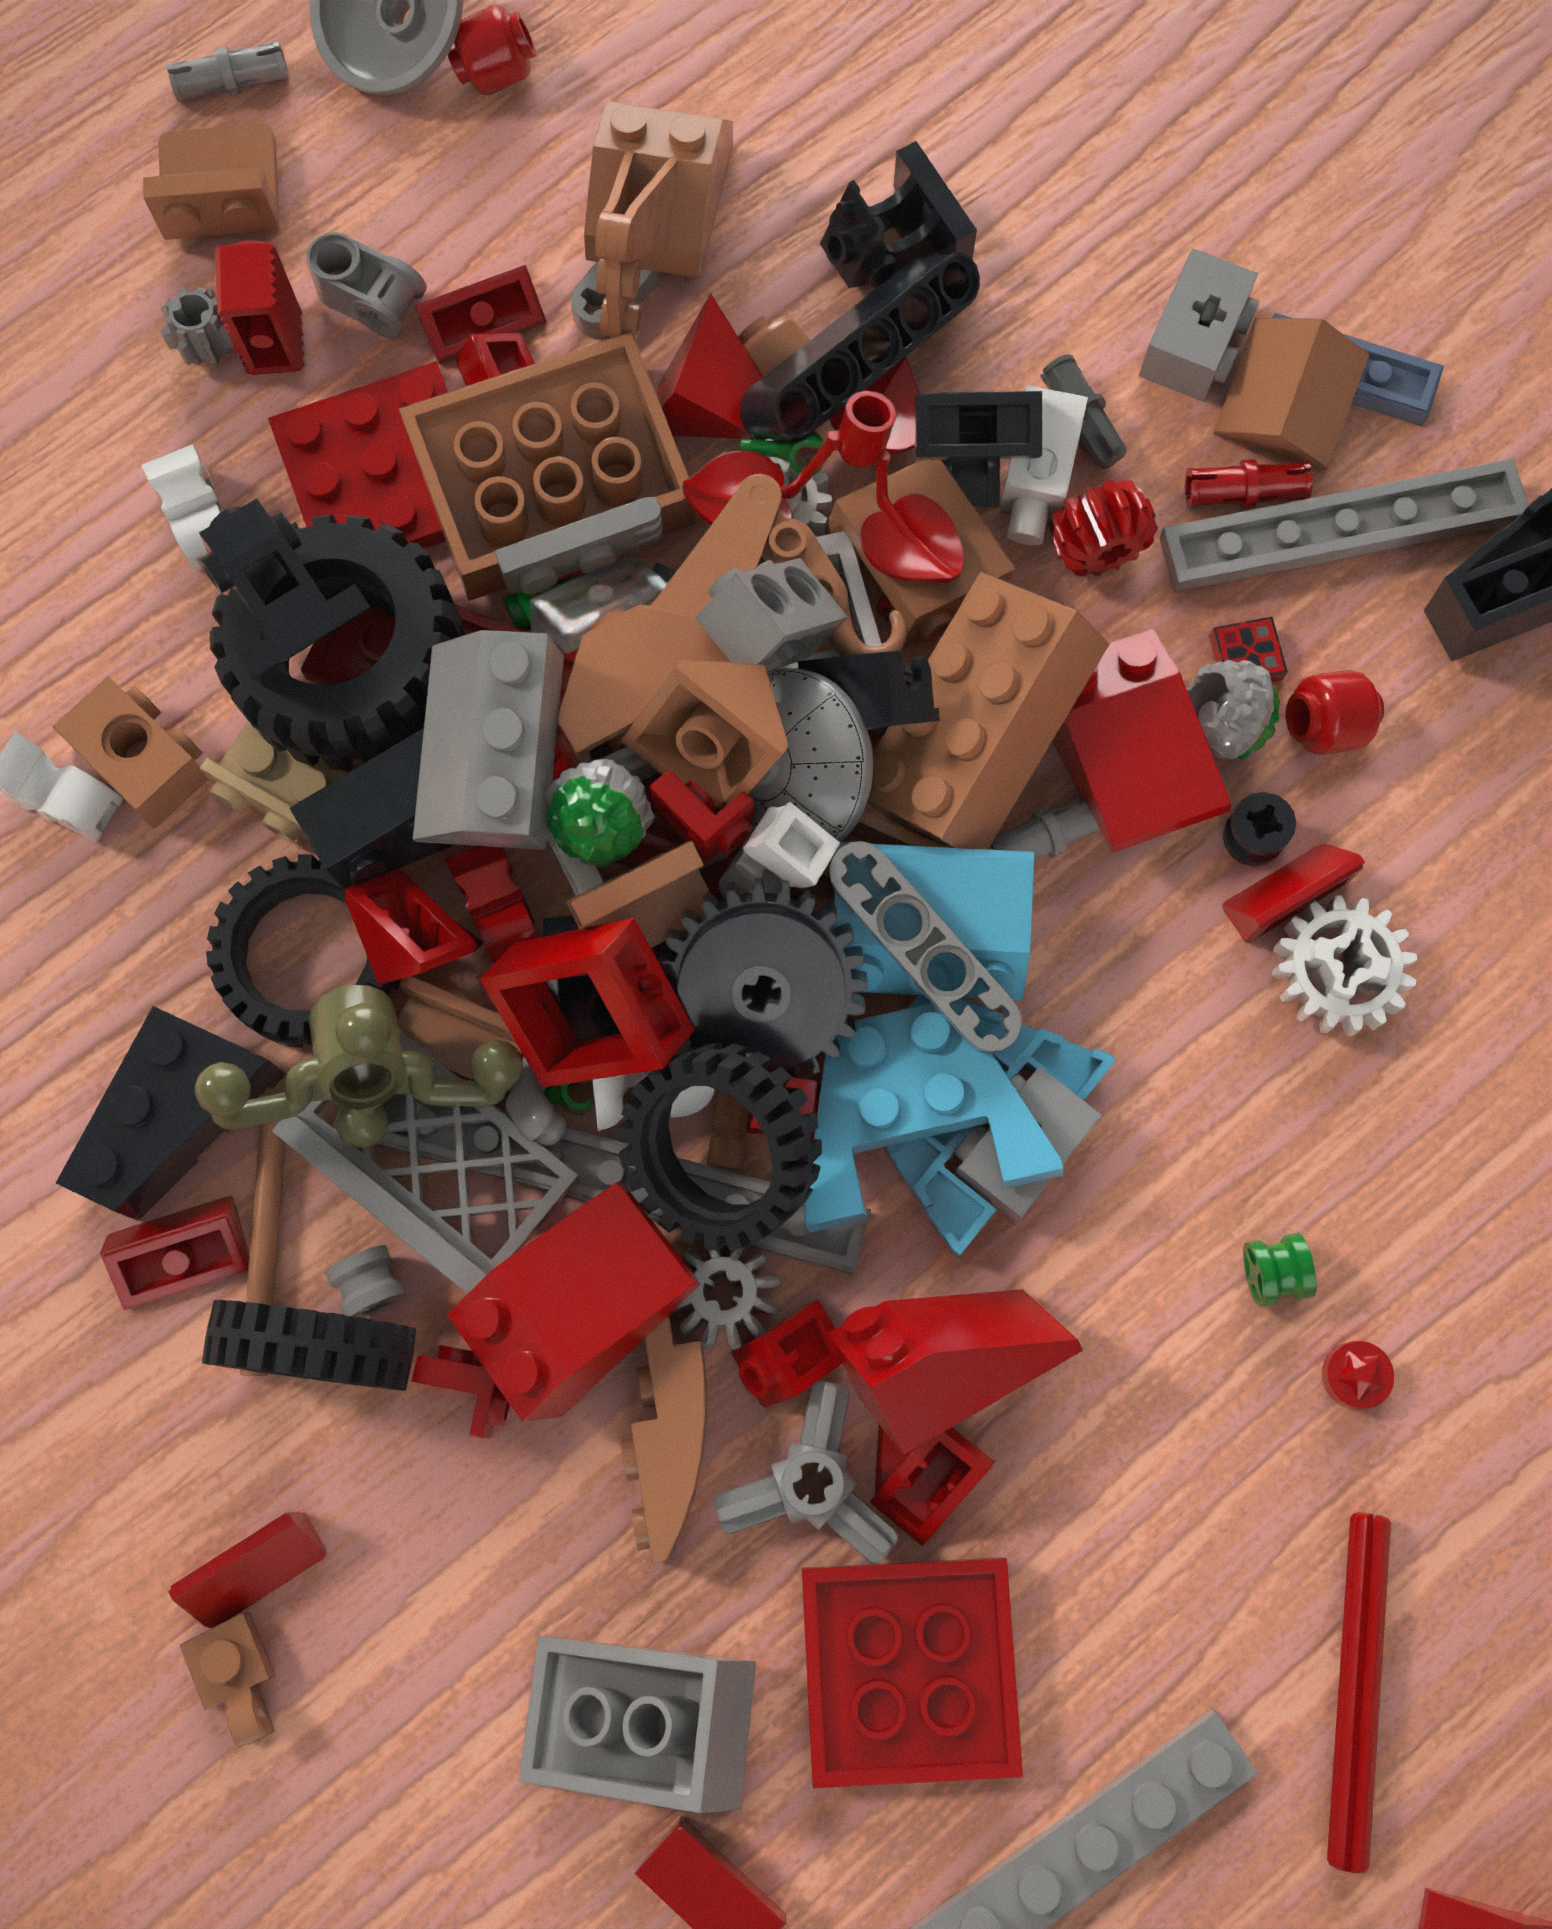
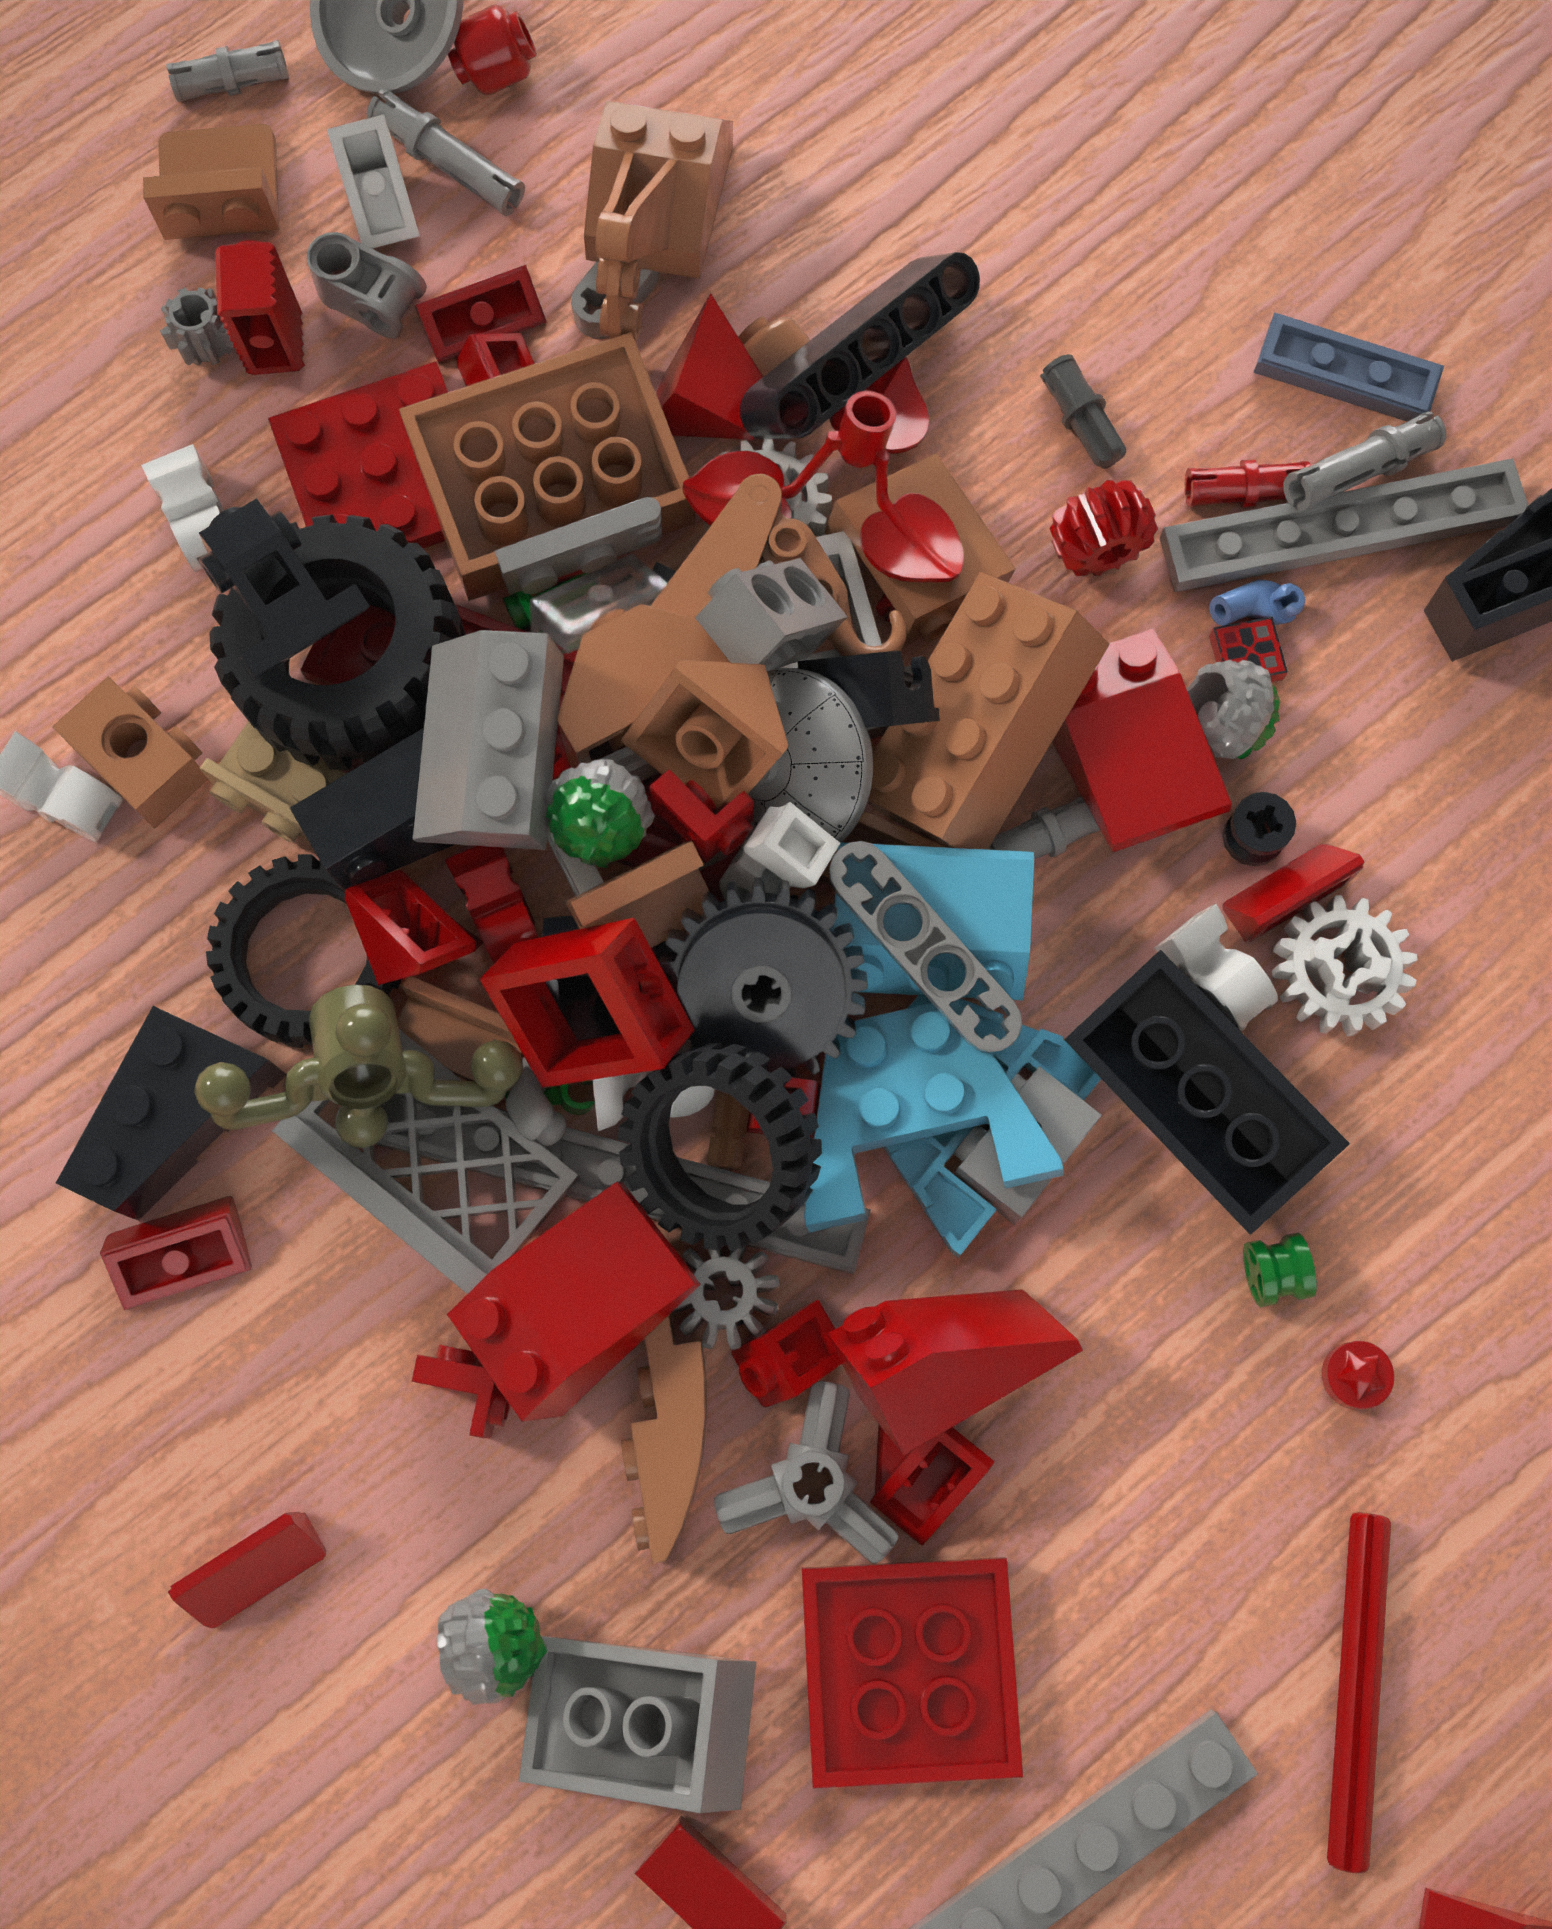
(227, 1669): nougat plate -> none
(265, 1220): nougat bar -> none
(309, 1344): black tyre -> none
(366, 1282): light grey wheel -> none
(373, 182): none -> white slope
(429, 141): none -> light grey pin
(488, 1646): none -> piece
(785, 449): green hand -> none
(920, 212): black tile -> none
(975, 432): black tile -> none
(1040, 485): white torso -> none
(1198, 324): light grey brick -> none
(1206, 1092): none -> black slope
(1224, 975): none -> white leg
(1258, 601): none -> medium blue arm
(1293, 389): nougat slope -> none
(1334, 712): red head -> none
(1383, 453): none -> light grey pin

